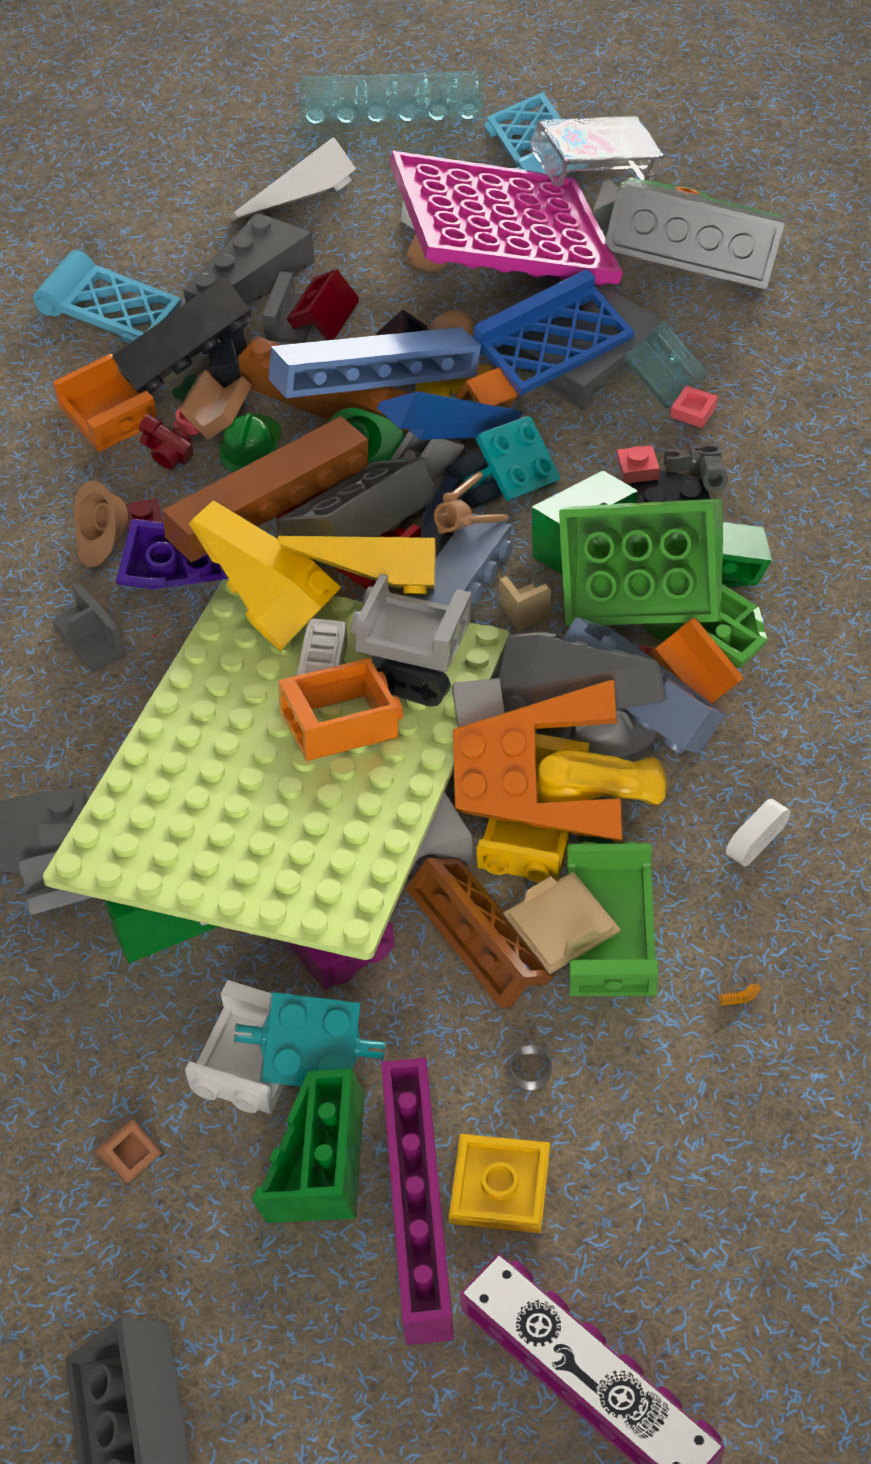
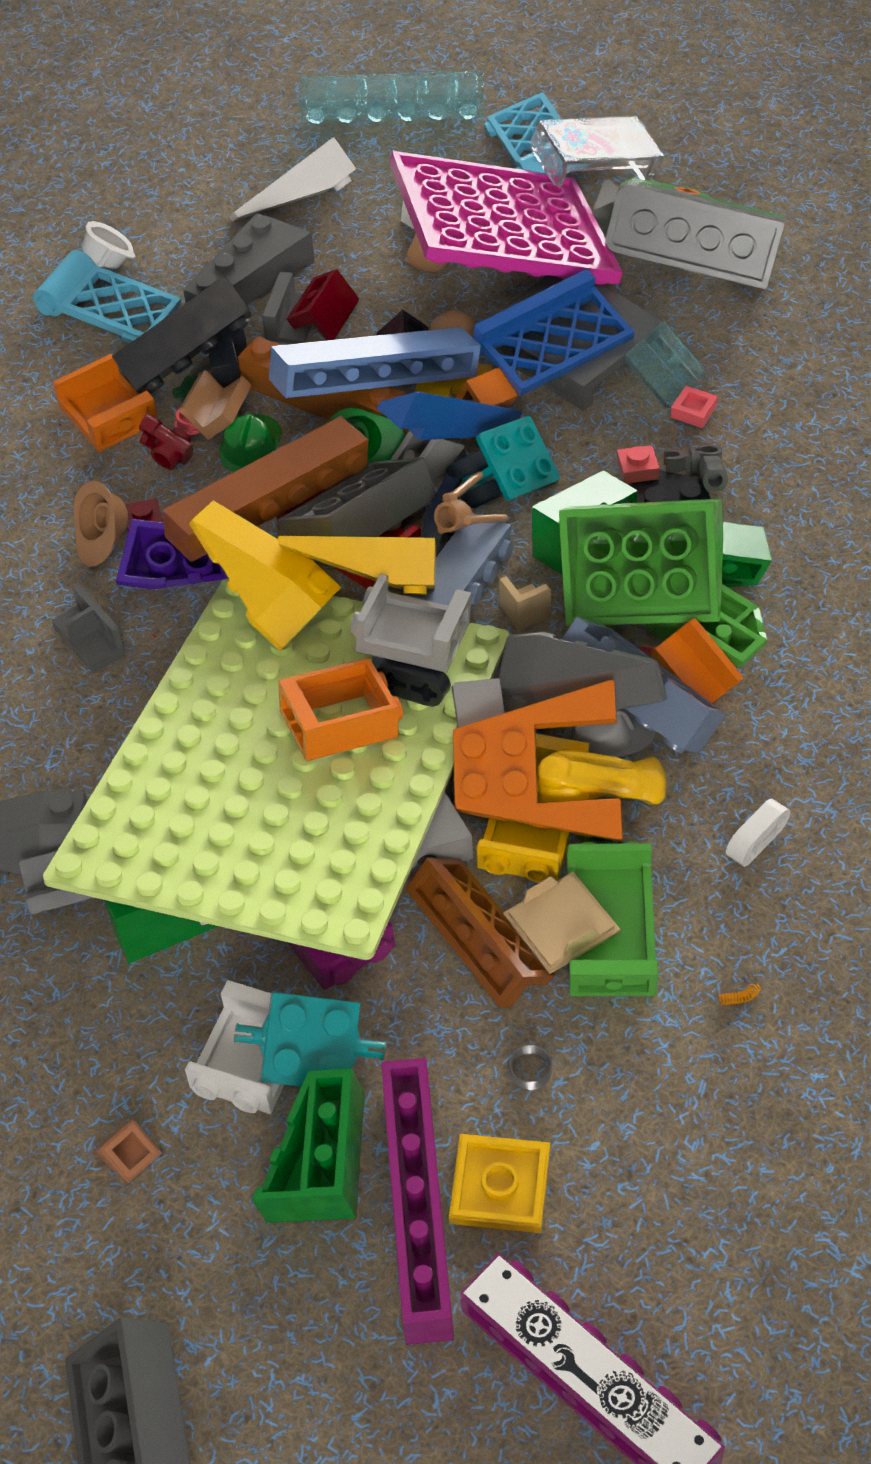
(106, 246): none -> white piece
(323, 645): white slope -> none

